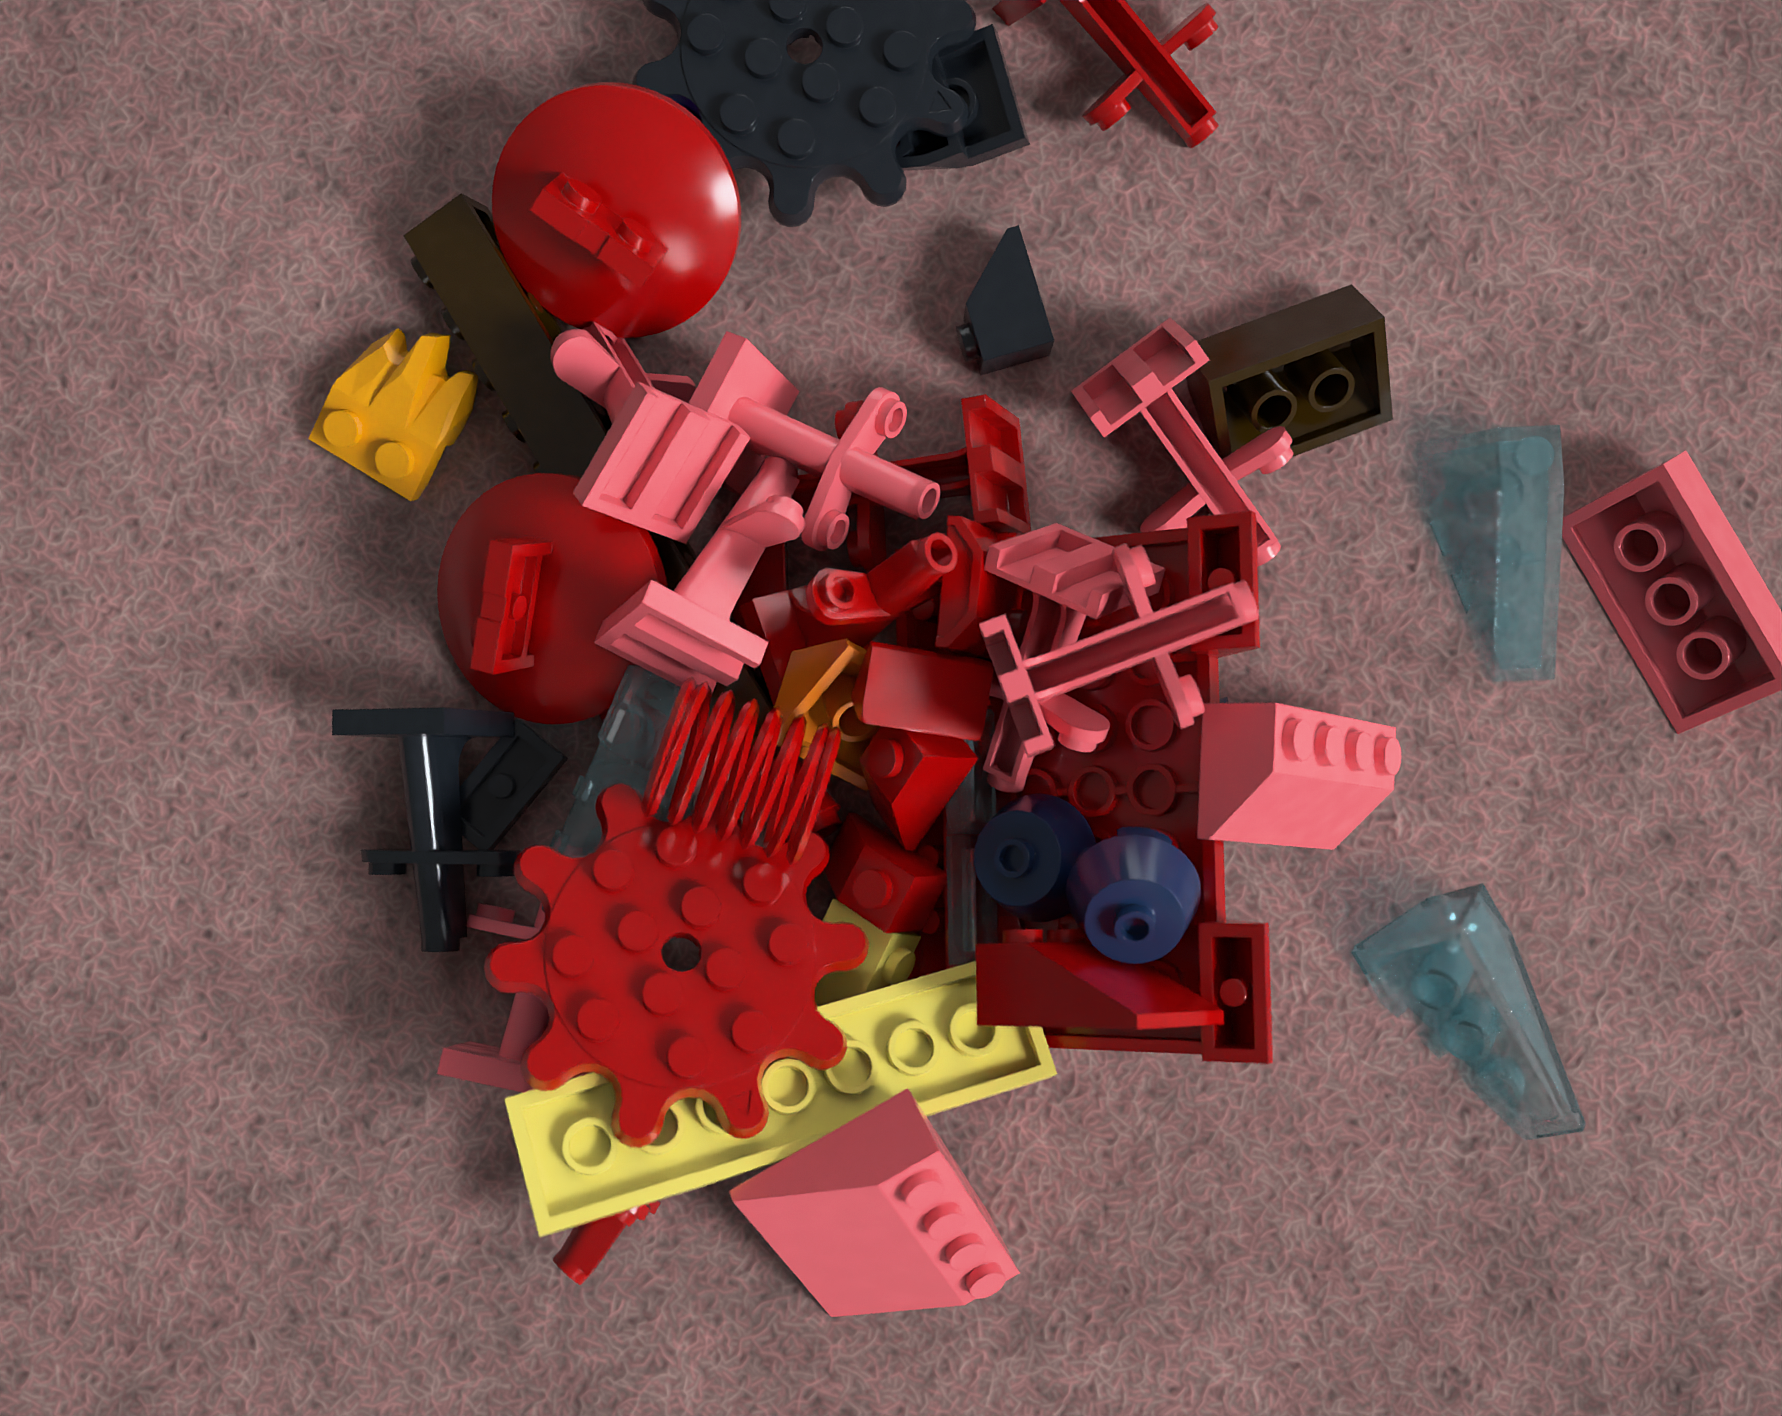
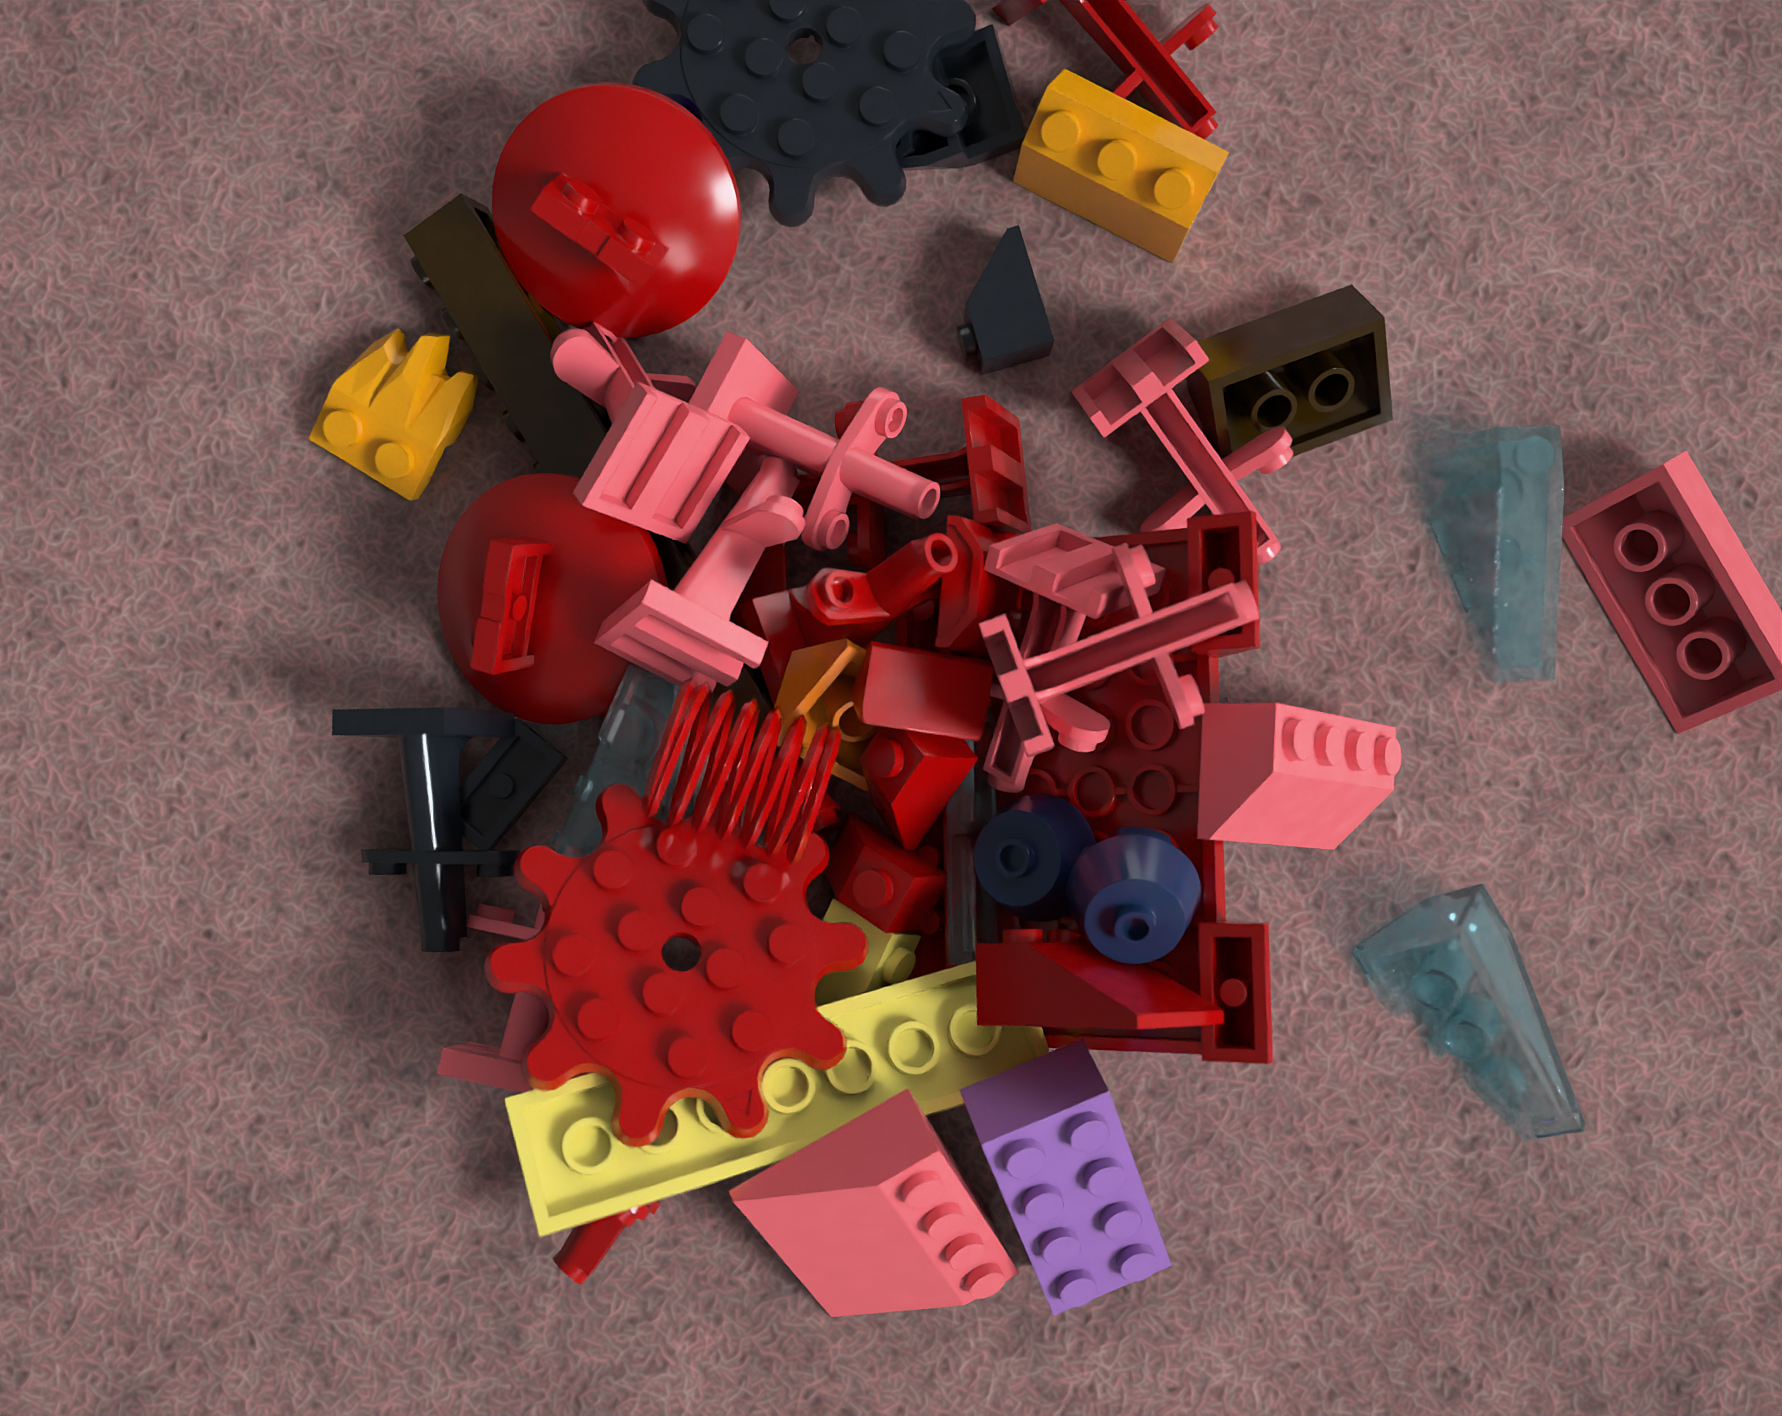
(1067, 1175): none -> medium lavender brick
(1117, 164): none -> light orange slope

